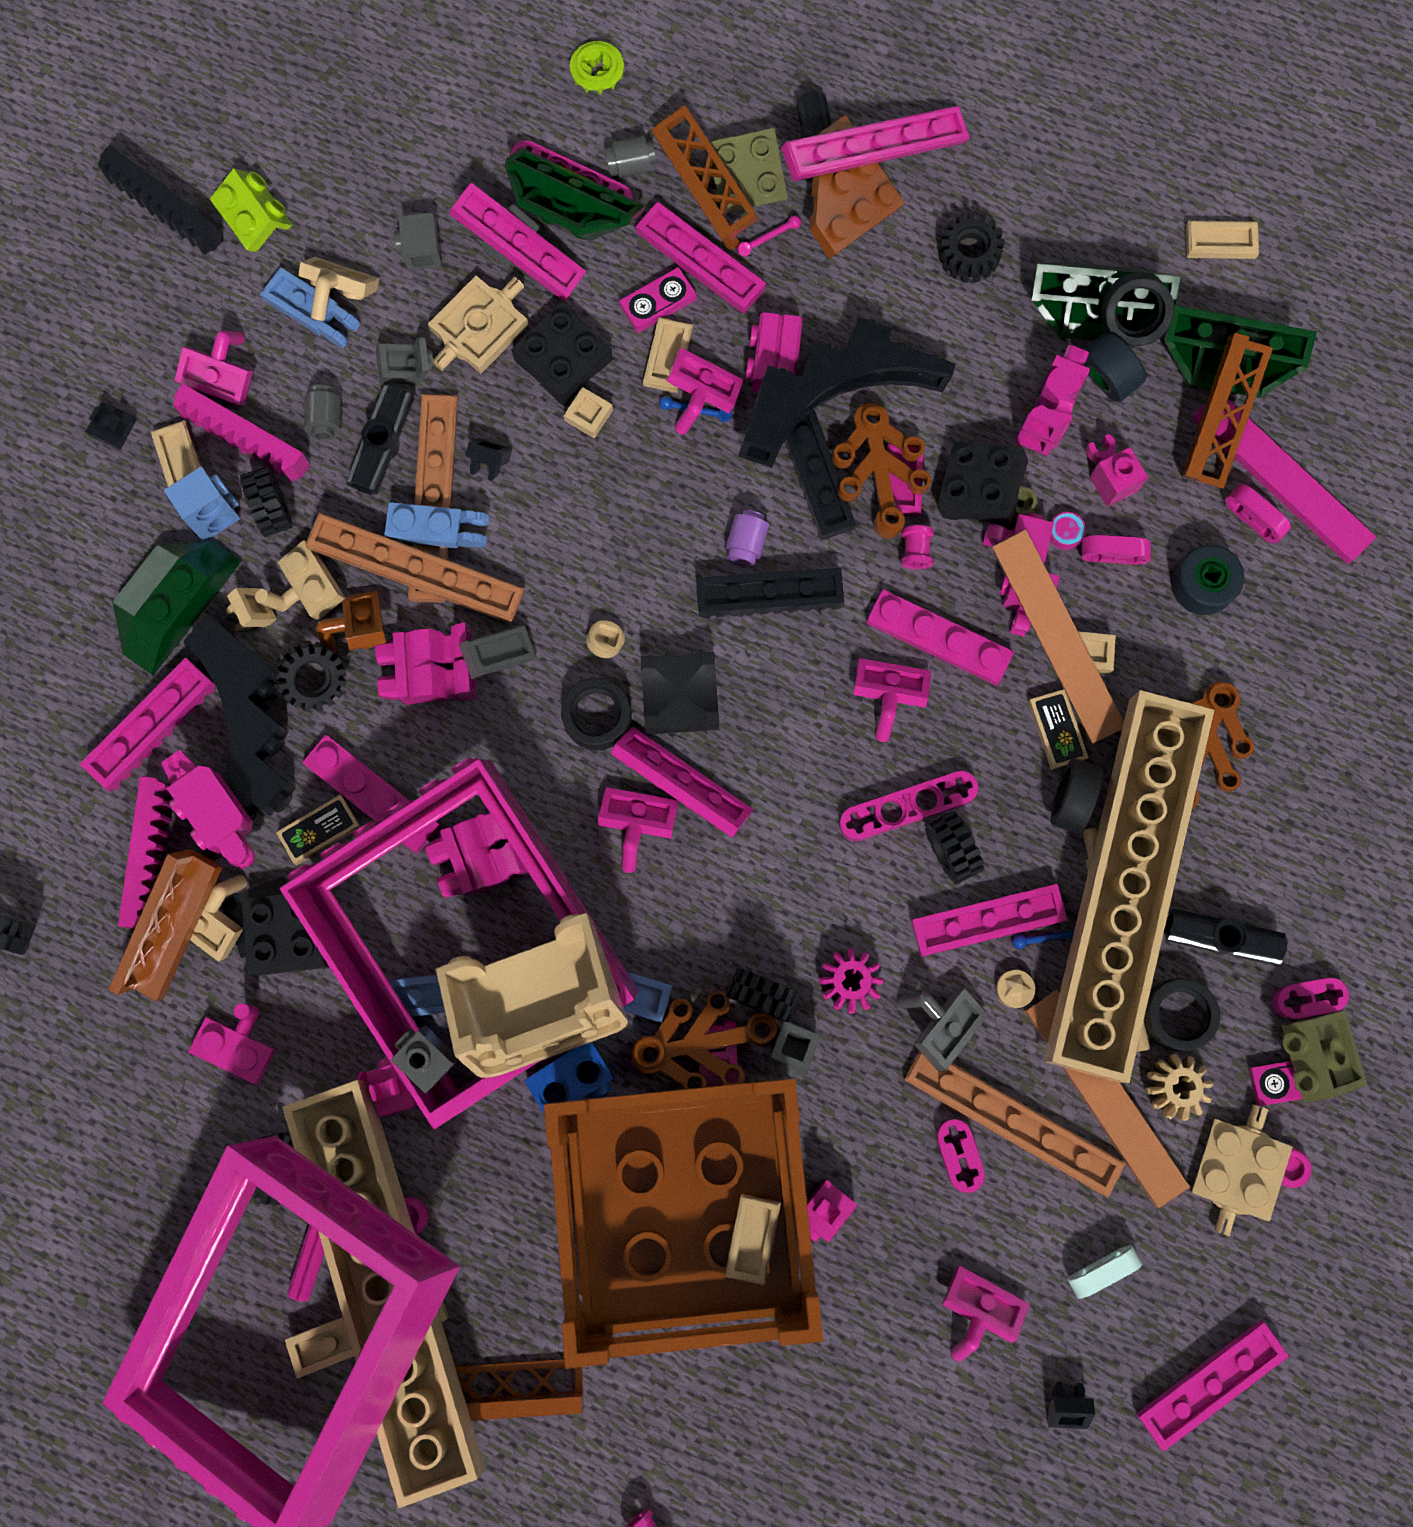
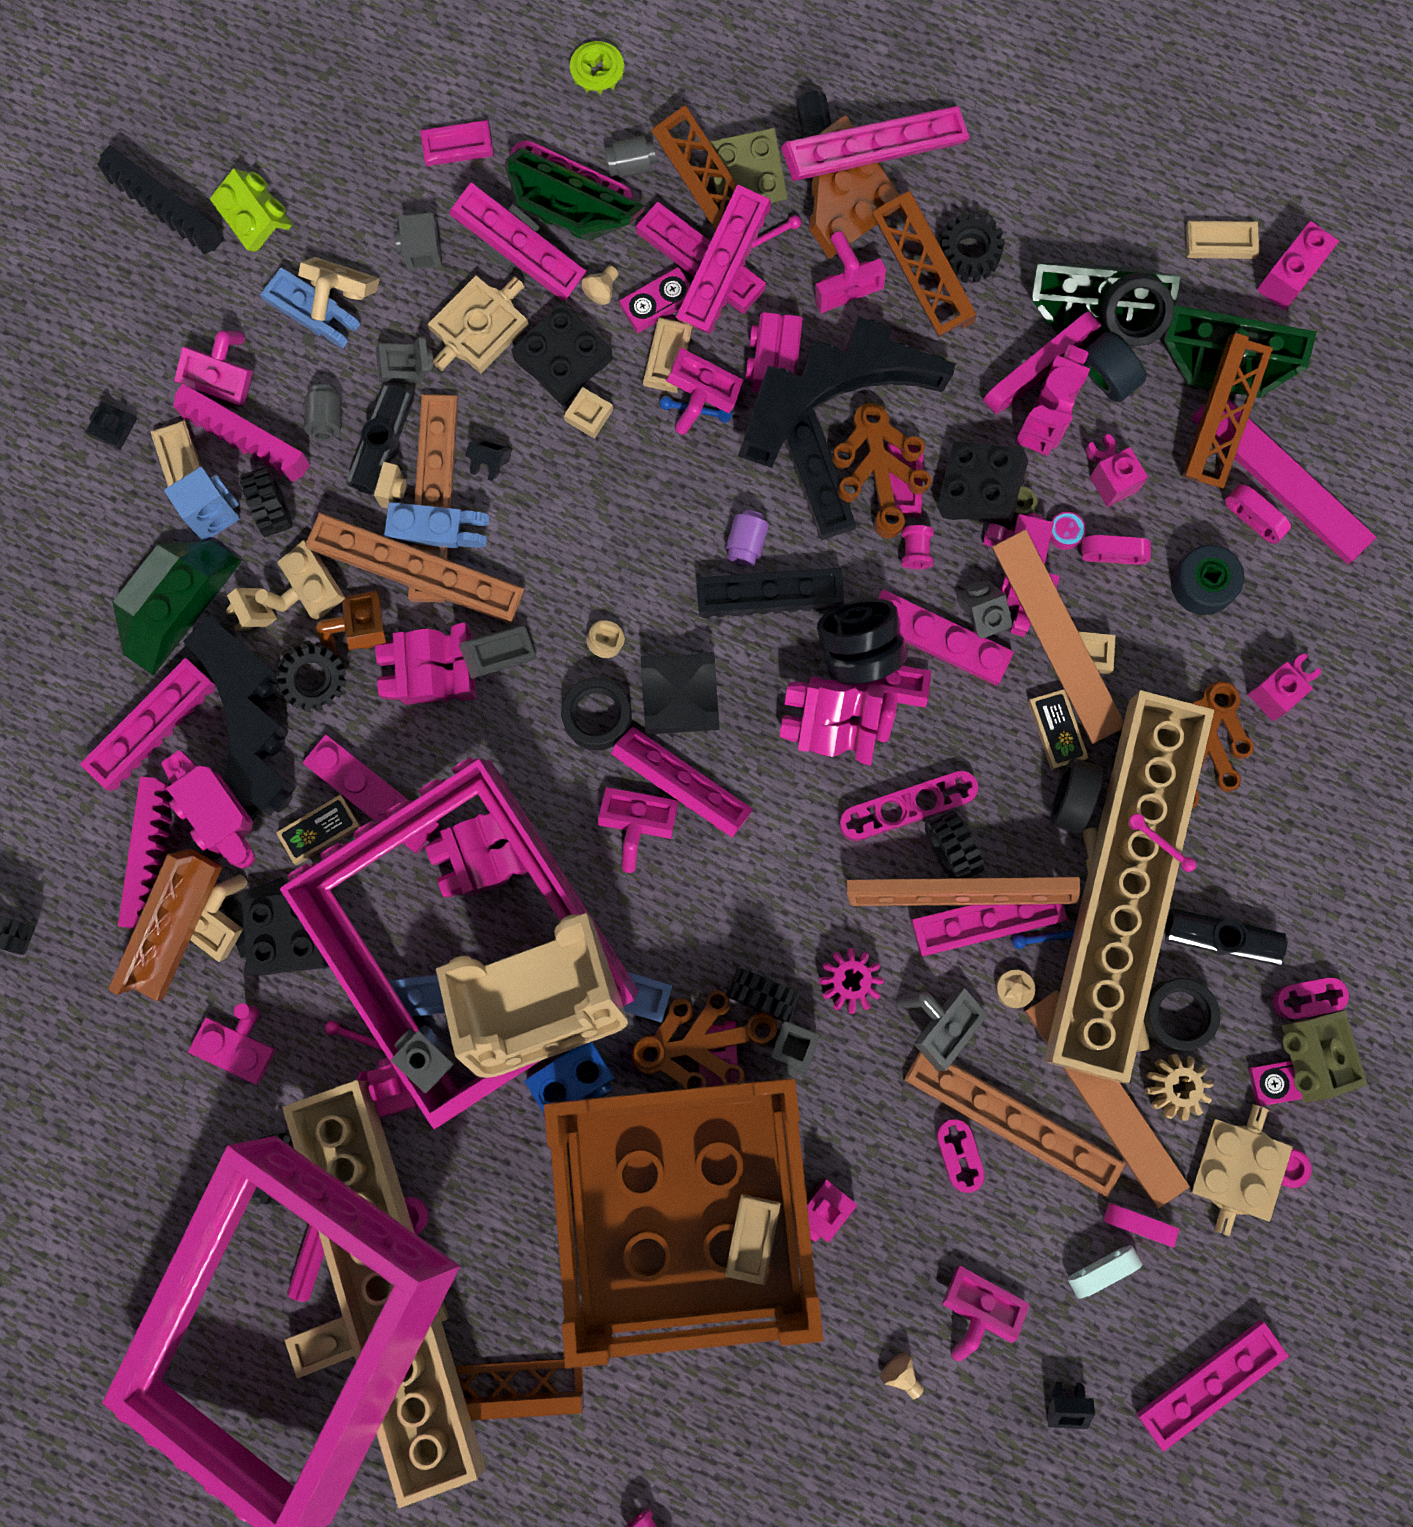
(332, 1028): none -> dark pink hinge
(390, 485): none -> tan plate
(456, 143): none -> dark pink tile
(599, 285): none -> tan rock
(724, 259): none -> dark pink gear
(827, 715): none -> dark pink hips
(854, 283): none -> dark pink plate
(862, 640): none -> black wheel
(900, 1374): none -> tan rock
(935, 259): none -> dark orange fence
(963, 891): none -> nougat tile
(986, 607): none -> dark grey bracket
(1039, 364): none -> dark pink beam
(1138, 822): none -> dark pink hinge
(1141, 1225): none -> dark pink beam
(1283, 688): none -> dark pink brick
(1297, 265): none -> dark pink brick

